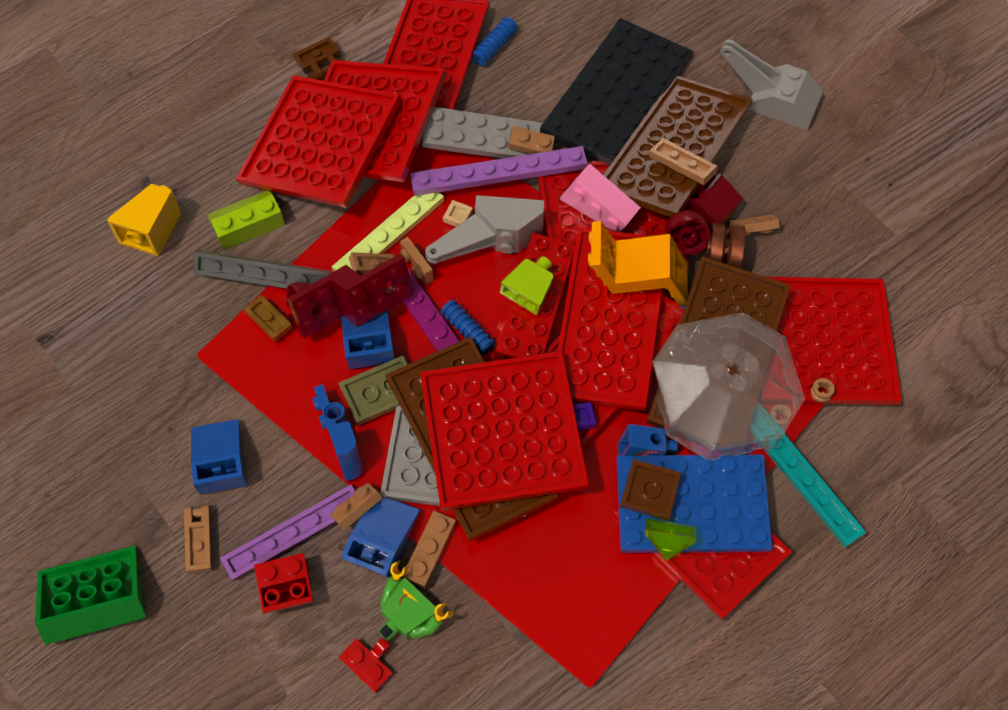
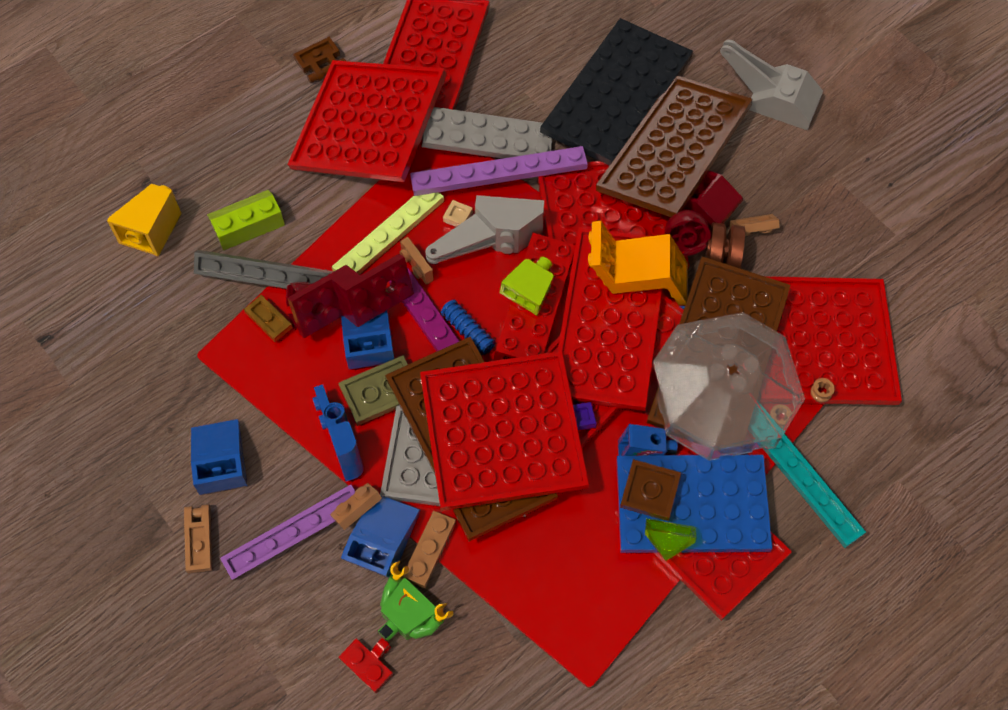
(89, 595): green slope -> none
(284, 583): red slope -> none
(319, 140): red plate -> none
(365, 262): medium nougat plate -> none
(494, 41): blue piece -> none
(530, 141): medium nougat plate -> none
(600, 199): bright pink wedge -> none
(683, 161): medium nougat plate -> none

